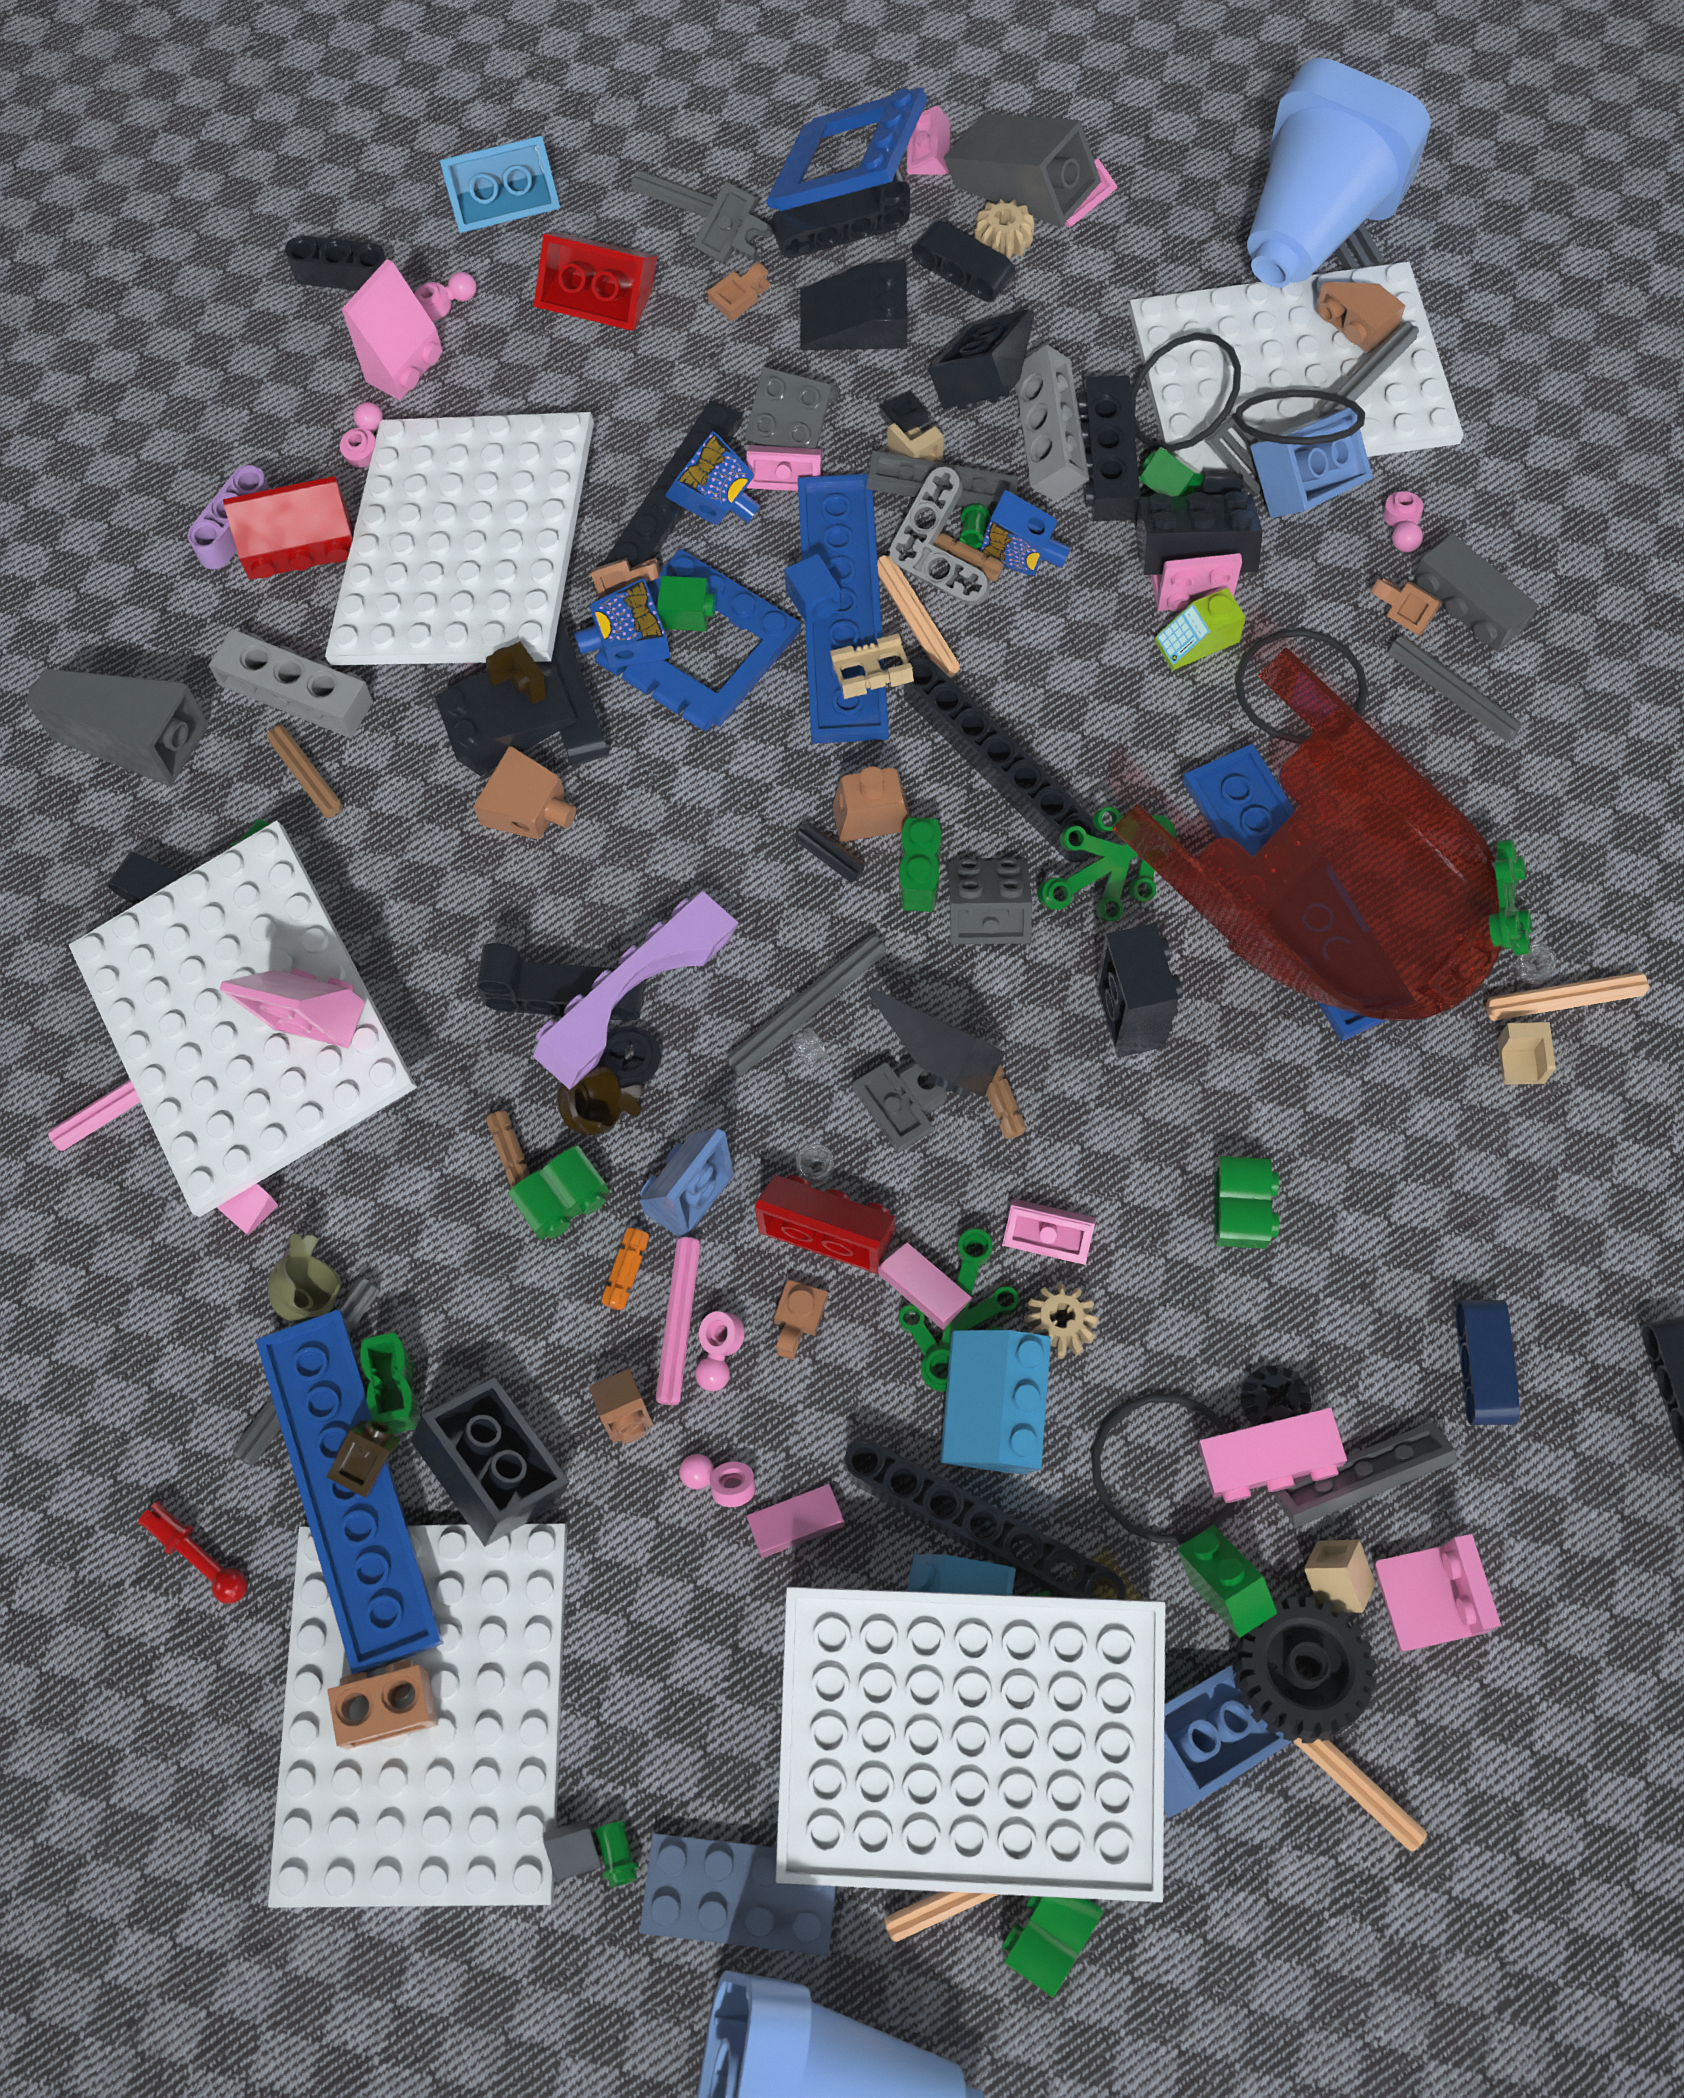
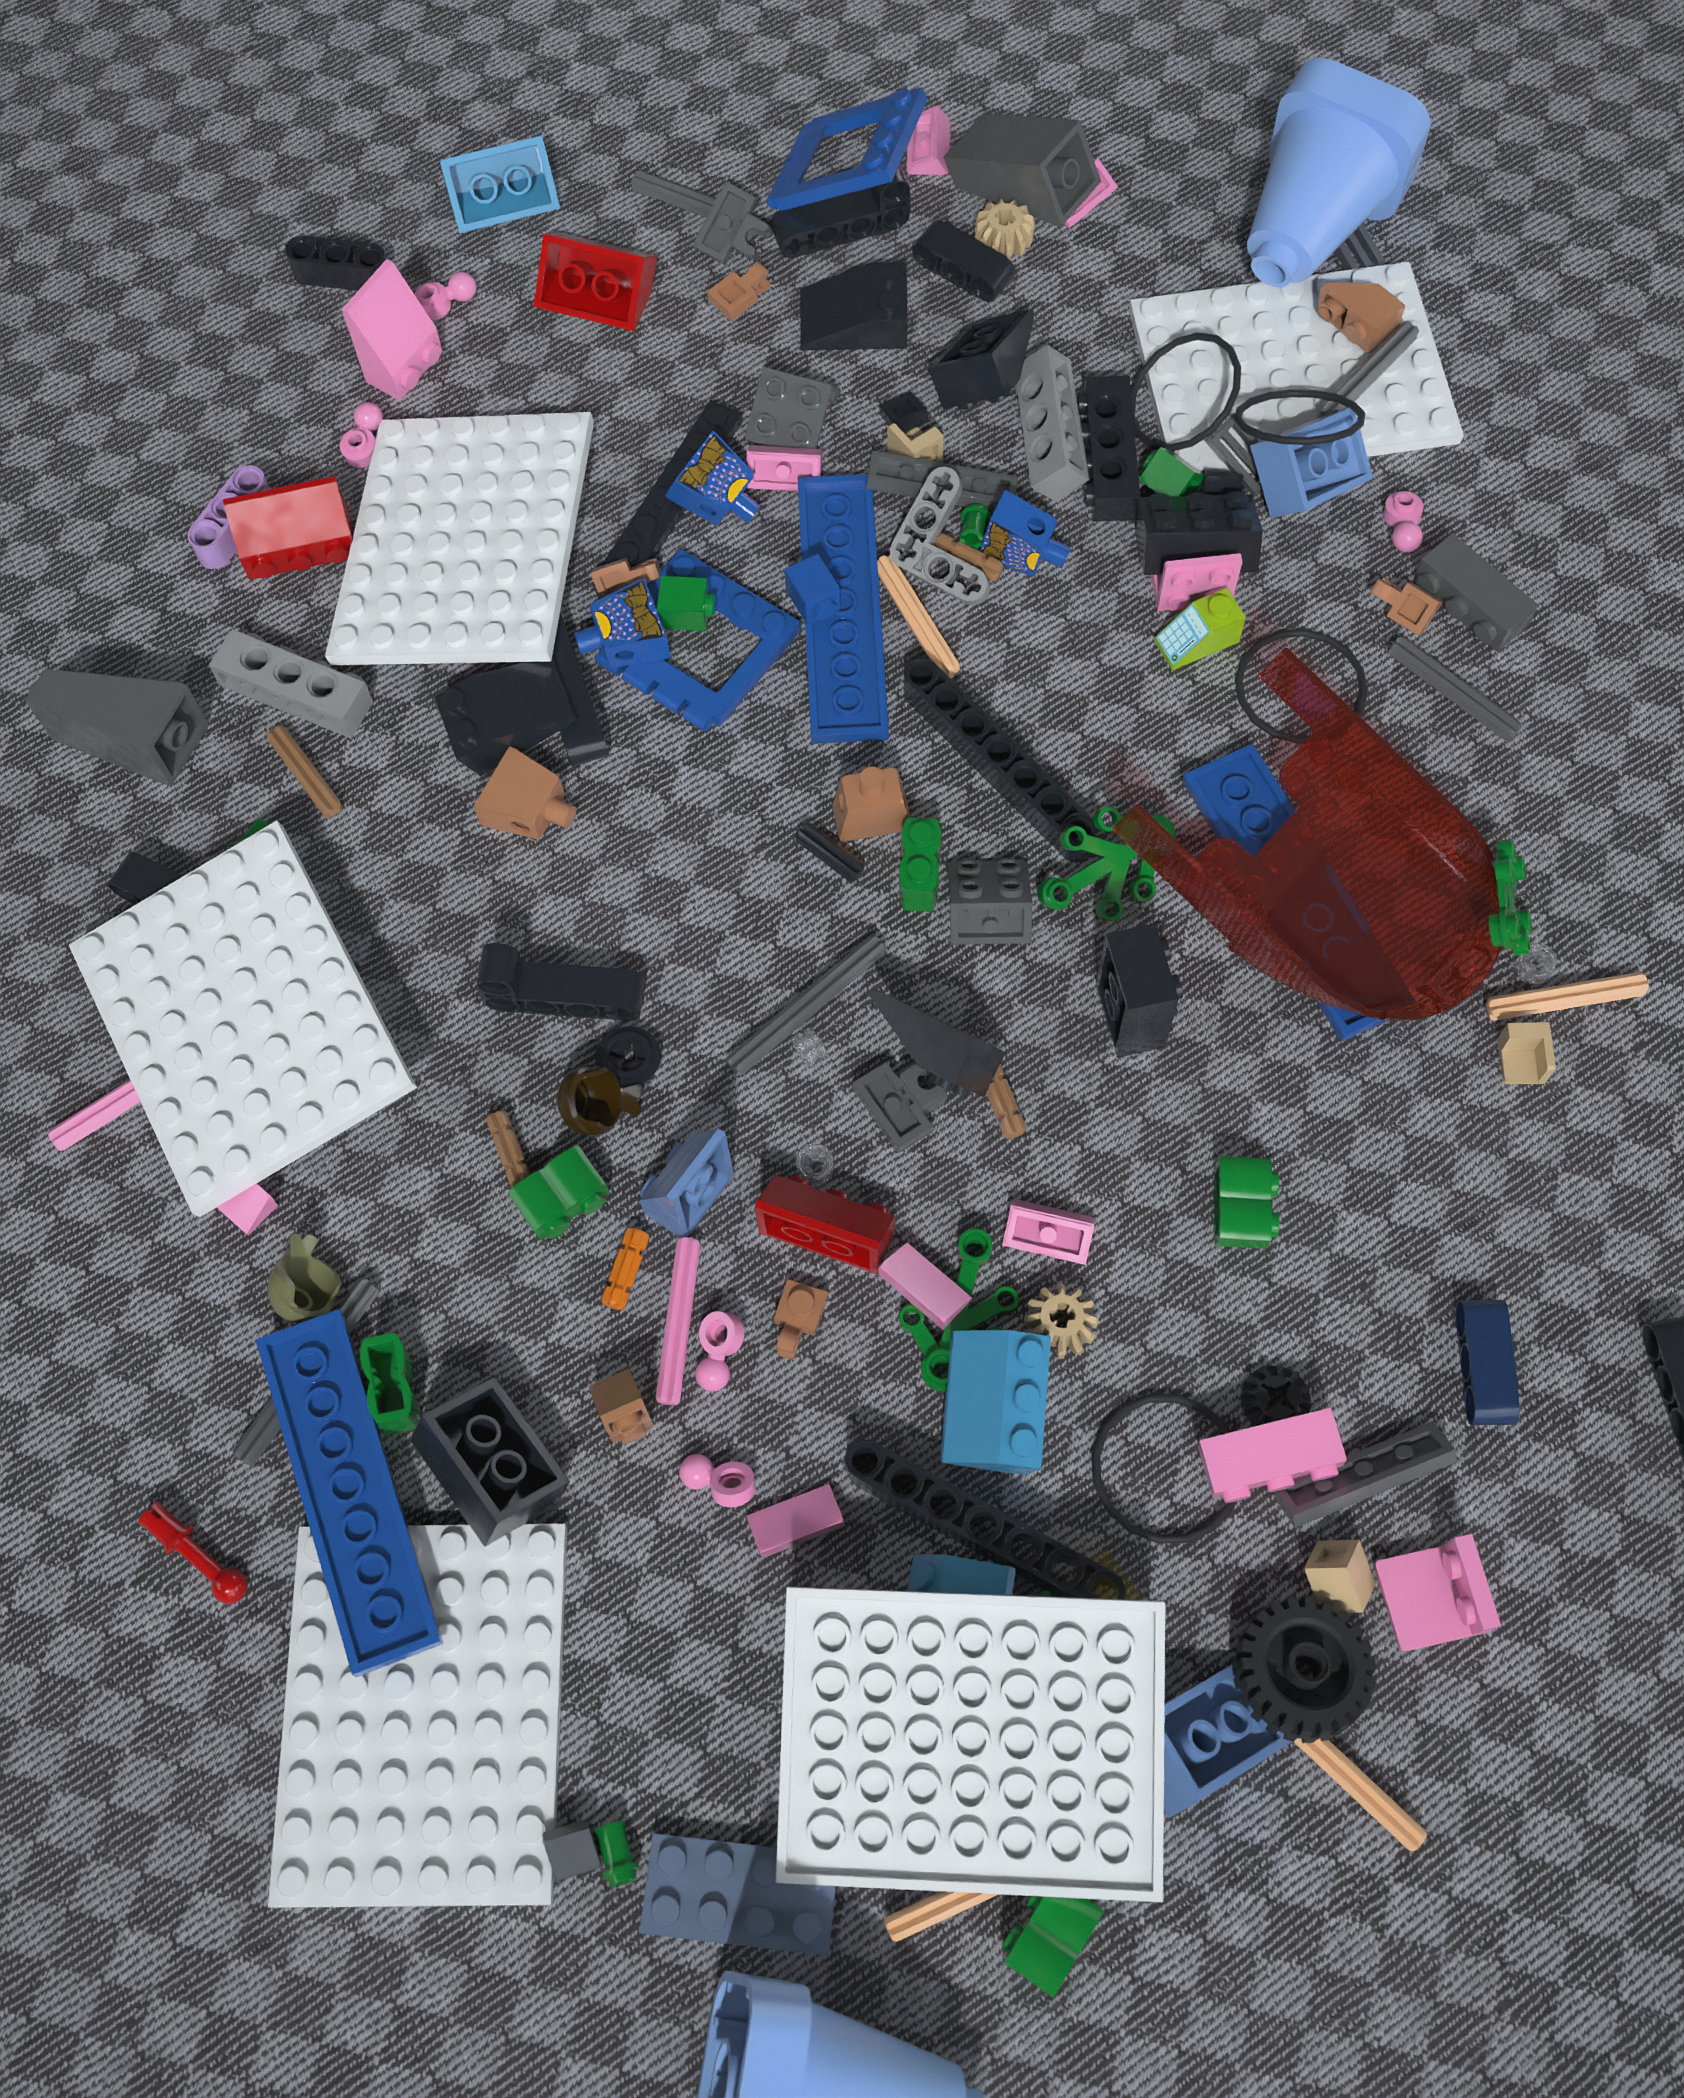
(299, 1004): bright pink slope -> none
(363, 1456): dark brown bracket -> none
(383, 1717): nougat brick -> none
(519, 667): dark brown bracket -> none
(579, 1038): lavender arch -> none
(868, 659): tan piece -> none
(1227, 1581): green brick -> none

